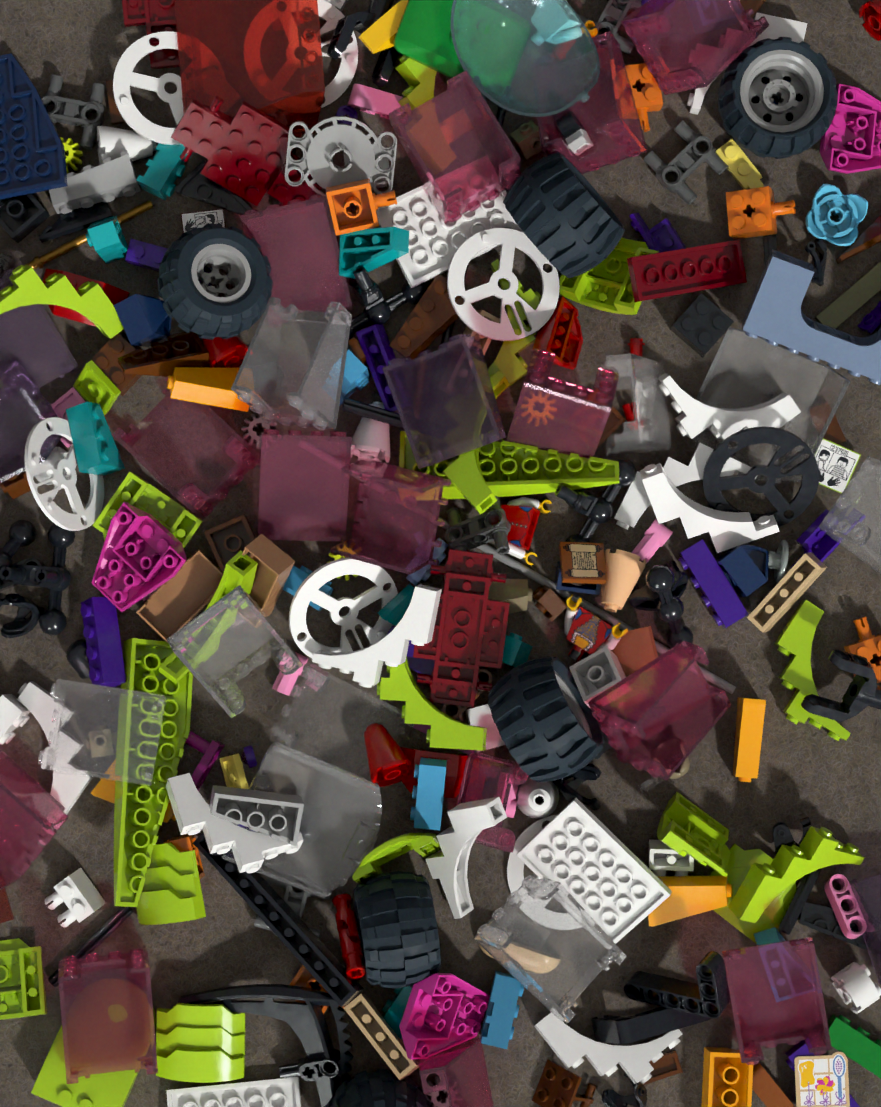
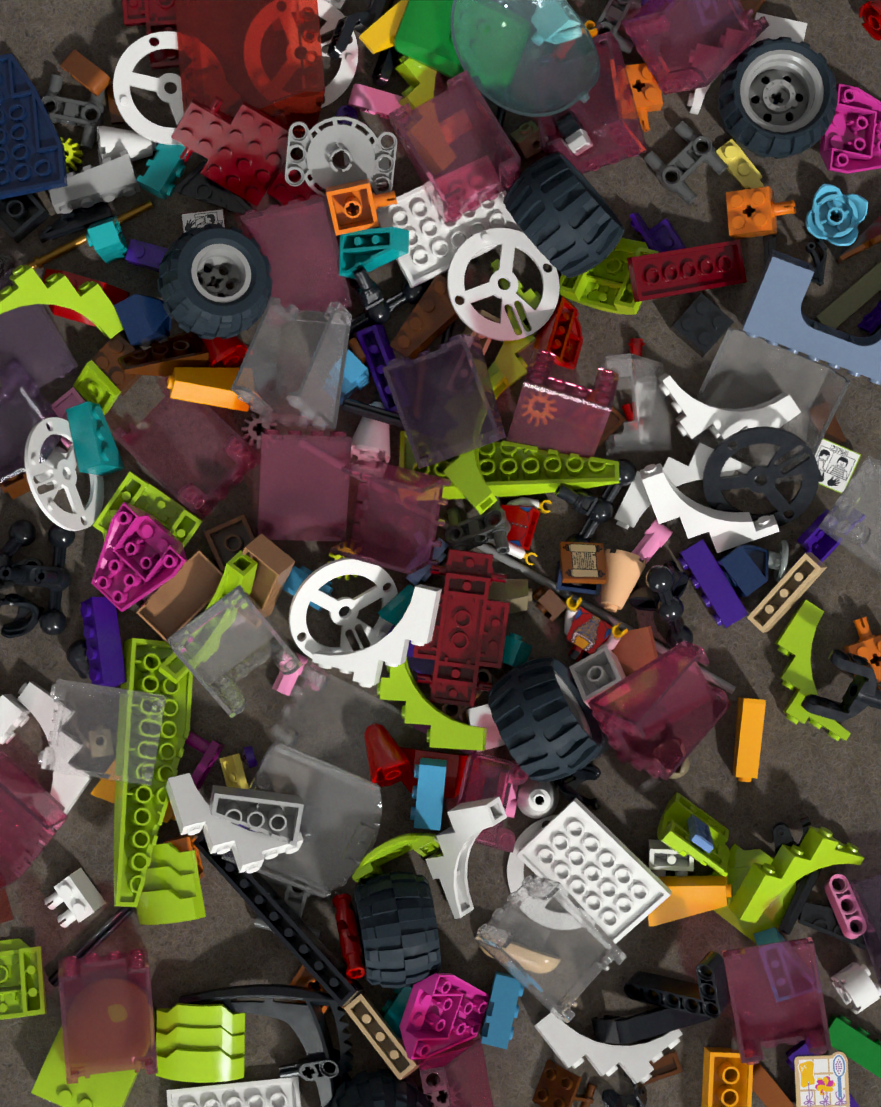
(85, 72): none -> dark orange beam
(700, 833): none -> medium blue tile

